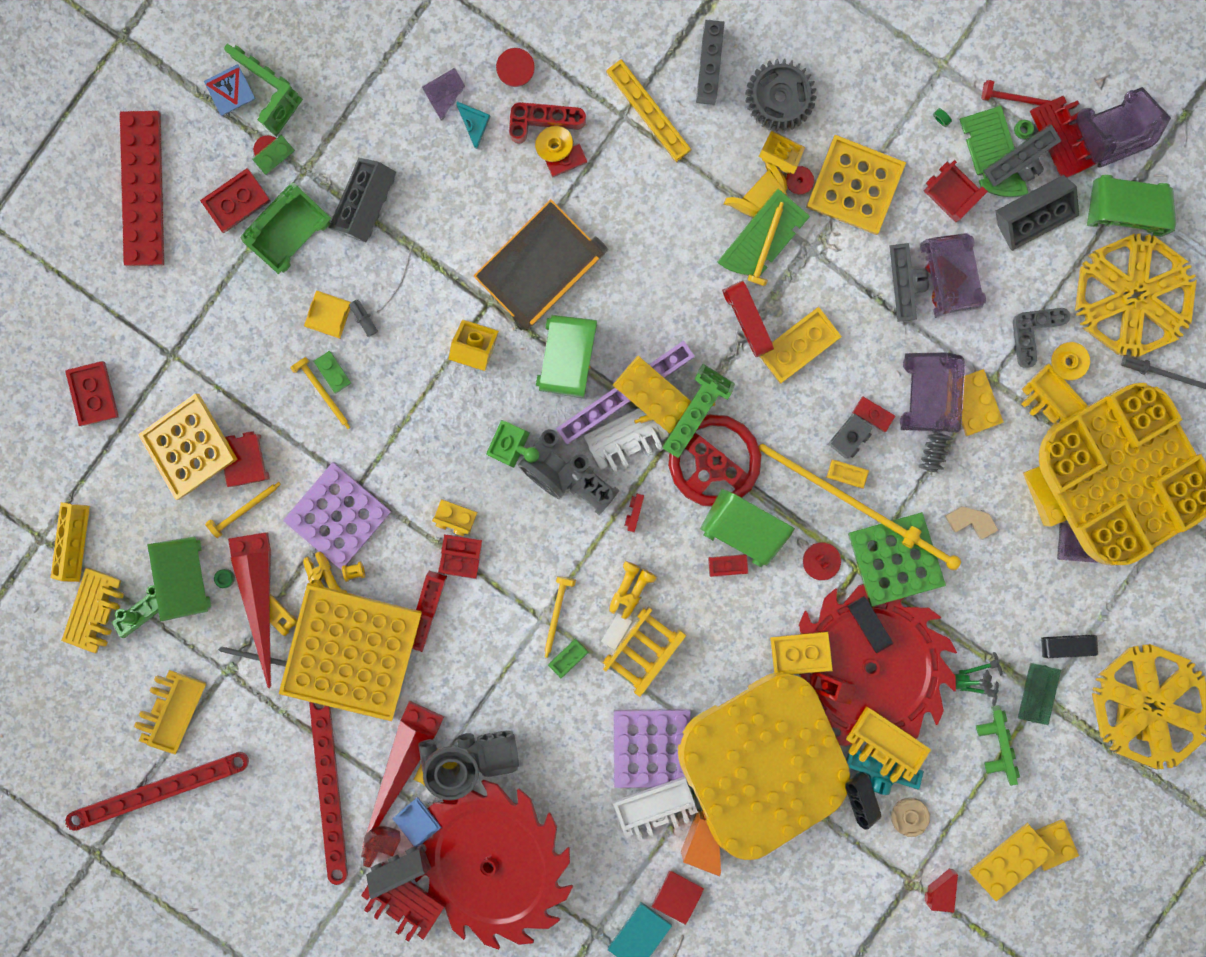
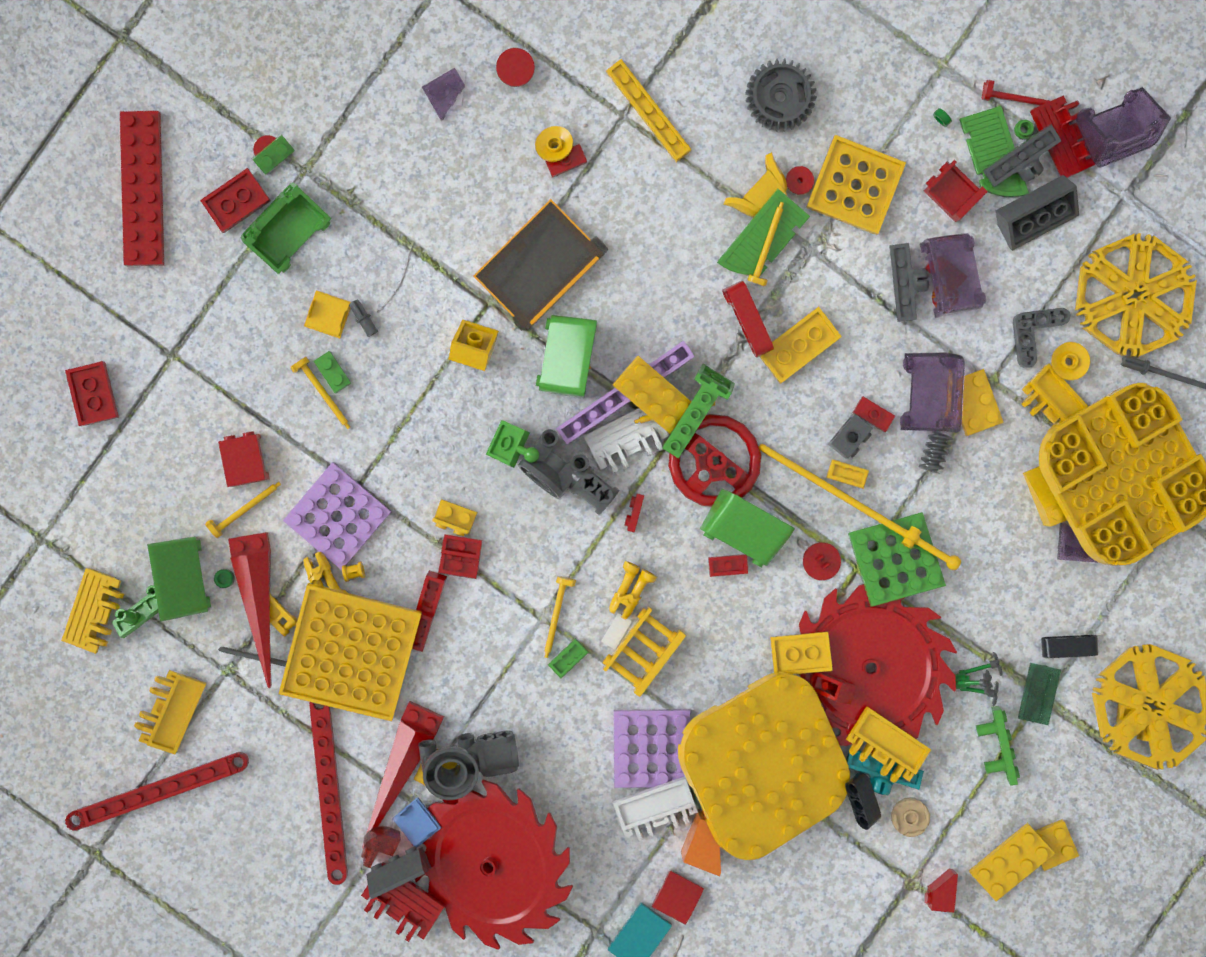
(71, 540): yellow fence -> none
(213, 439): yellow piece -> none
(229, 90): medium blue piece -> none
(282, 102): bright green bracket -> none
(362, 199): dark grey slope -> none
(474, 121): teal tile -> none
(547, 120): red beam -> none
(710, 62): dark grey brick -> none
(781, 152): yellow plate -> none
(870, 624): black beam -> none
(979, 520): tan tile -> none
(1132, 205): bright green windscreen -> none

